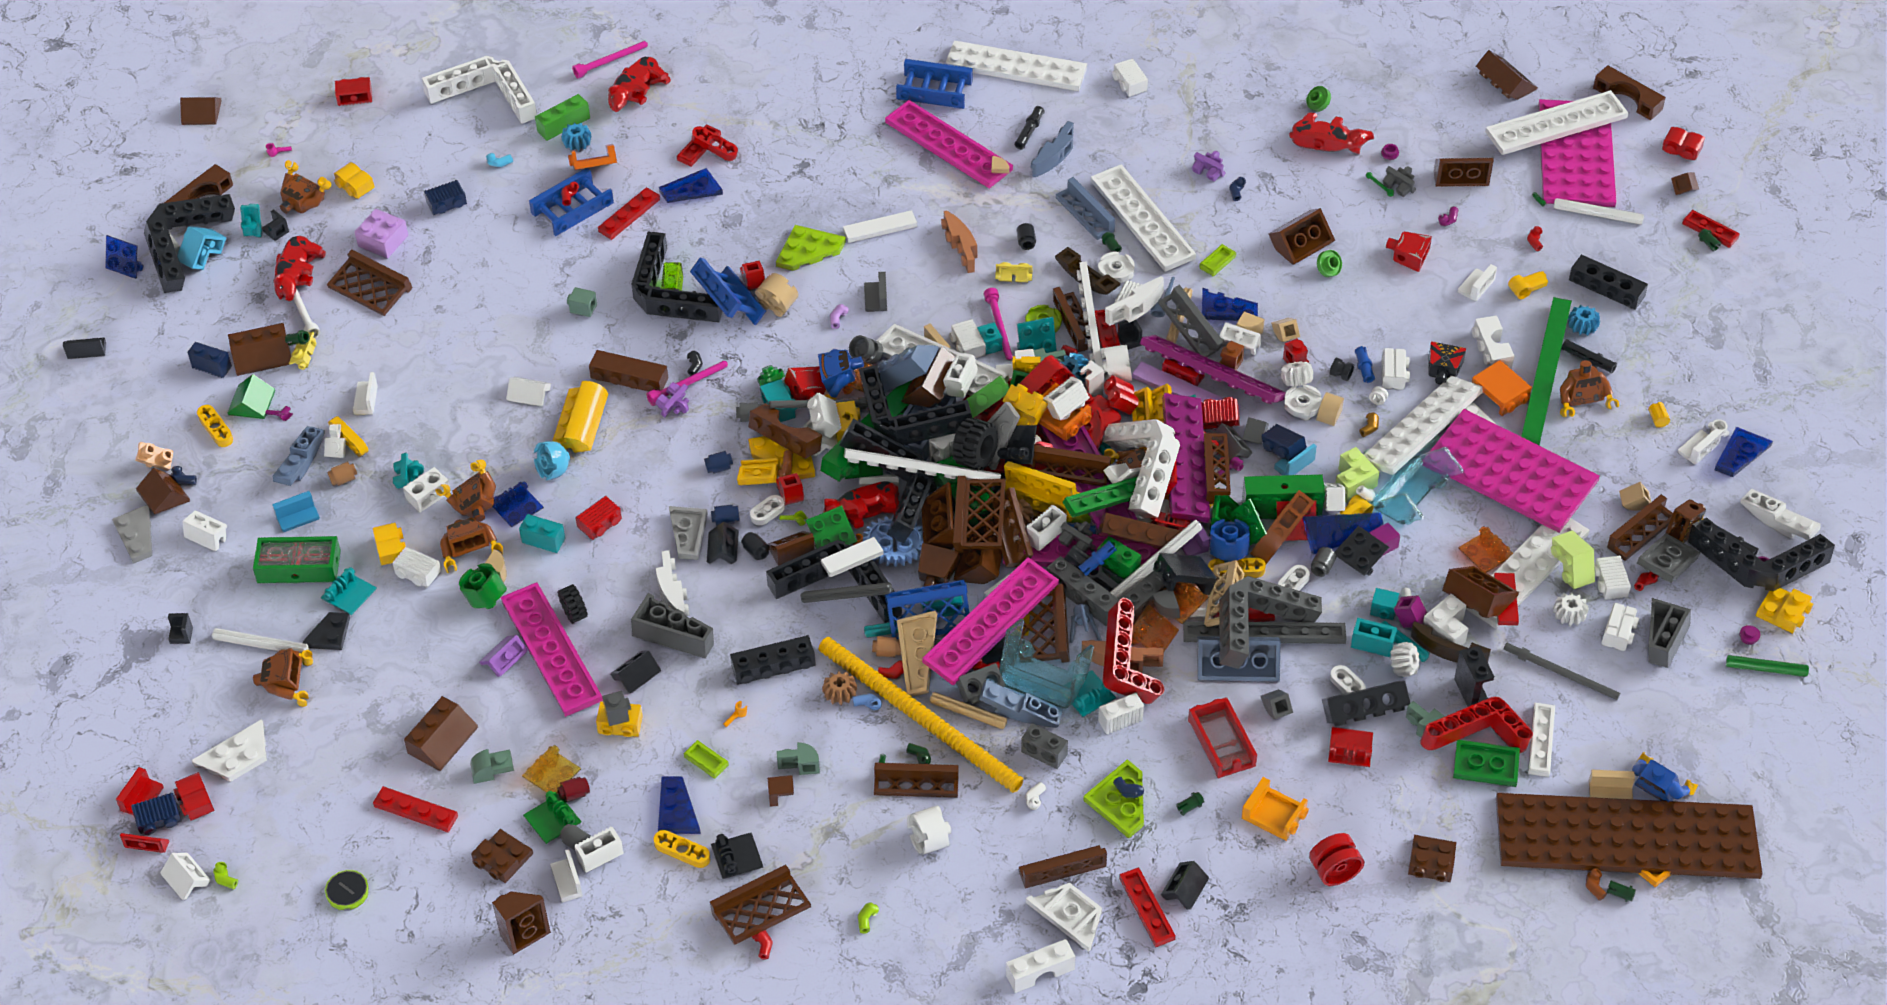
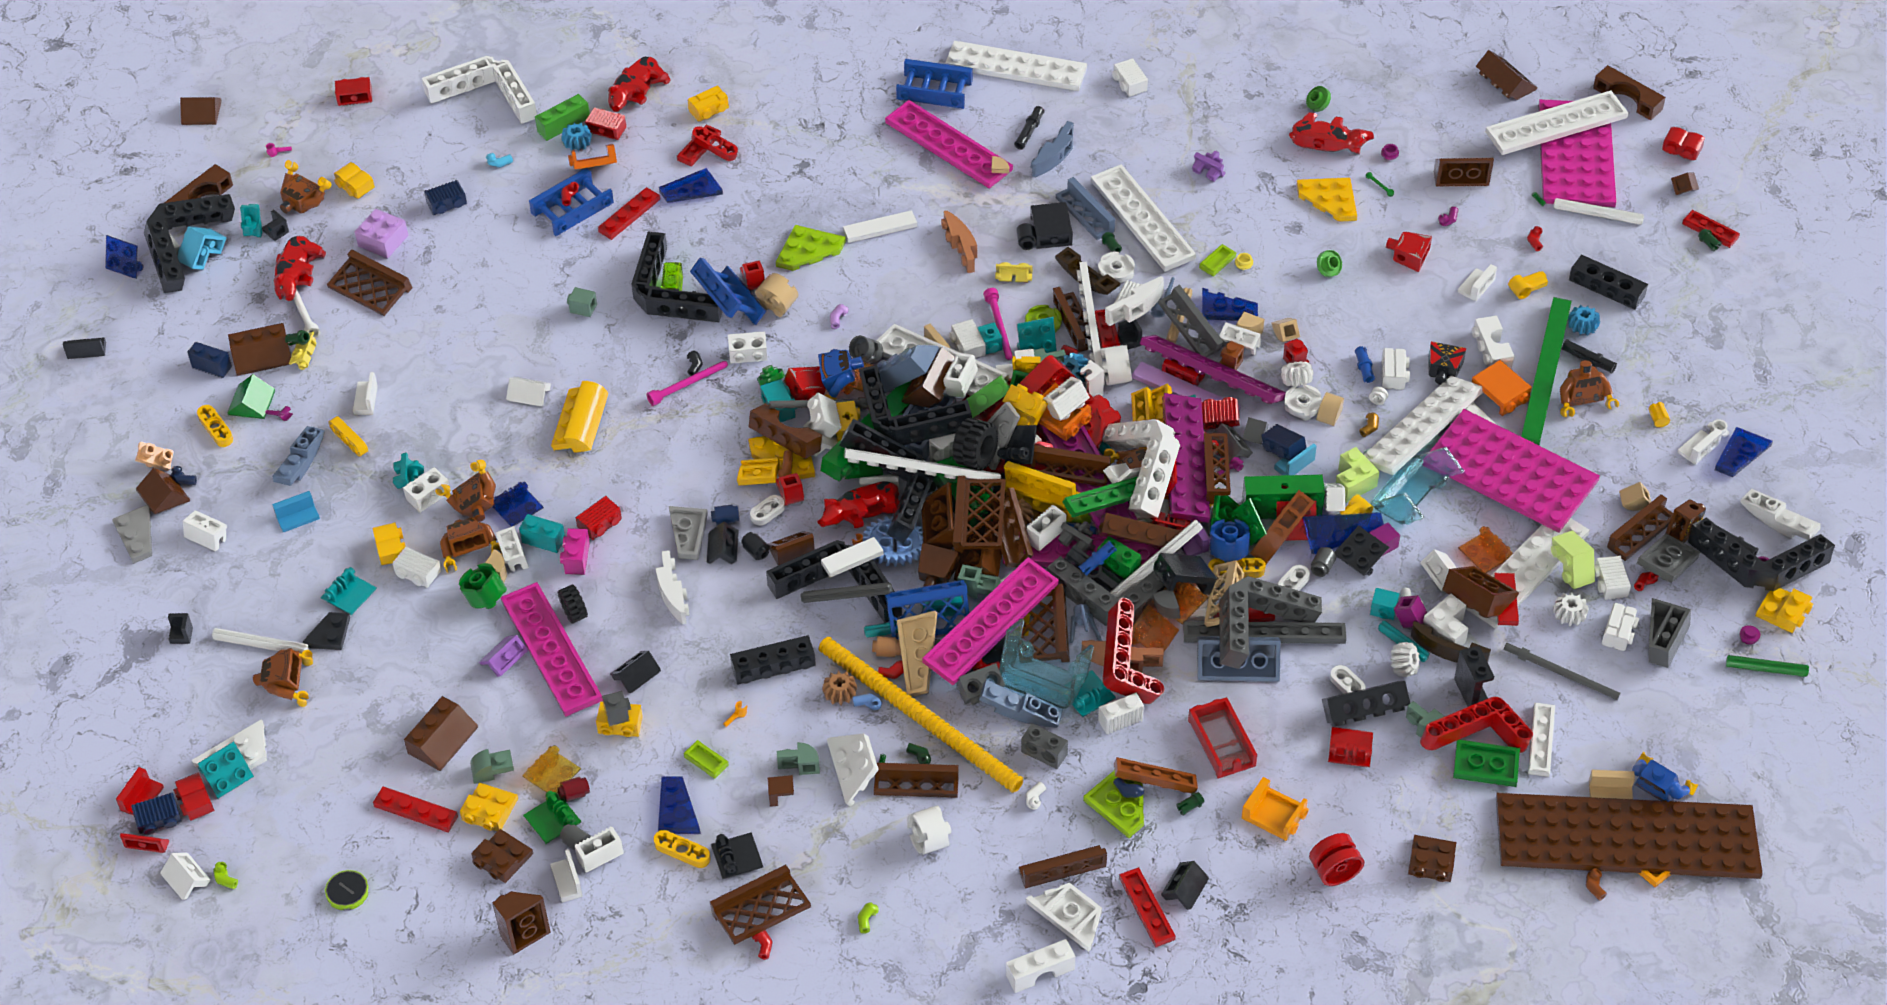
(225, 769): none -> teal hinge
(296, 559): brick -> none
(335, 445): white plate -> none
(342, 473): medium nougat brick -> none
(488, 807): none -> yellow plate
(511, 548): none -> white hinge
(551, 459): medium azure cylinder -> none
(575, 552): none -> dark pink brick
(580, 69): dark pink piece -> none
(606, 123): none -> brick
(628, 371): reddish brown brick -> none
(671, 628): dark grey wedge -> none
(677, 393): medium lavender hips -> none
(708, 103): none -> yellow brick
(718, 462): dark blue brick -> none
(743, 411): dark grey brick -> none
(747, 347): none -> white brick
(799, 517): lime hand -> none
(831, 527): green hinge -> none
(853, 763): none -> white wing
(876, 294): dark grey panel -> none
(968, 710): tan axle -> none
(977, 582): none -> sand green brick
(1051, 225): none -> black panel
(1121, 394): red brick -> none
(1155, 775): none -> dark orange plate
(1235, 188): dark blue arm -> none
(1244, 261): none -> light yellow plate
(1277, 703): dark grey brick -> none
(1302, 236): reddish brown slope -> none
(1330, 195): none -> yellow plate
(1341, 369): black wheel -> none
(1367, 494): white arm -> none
(1373, 637): teal brick -> none
(1401, 177): dark grey hips -> none
(1437, 566): none -> white panel
(1621, 891): dark green pin -> none

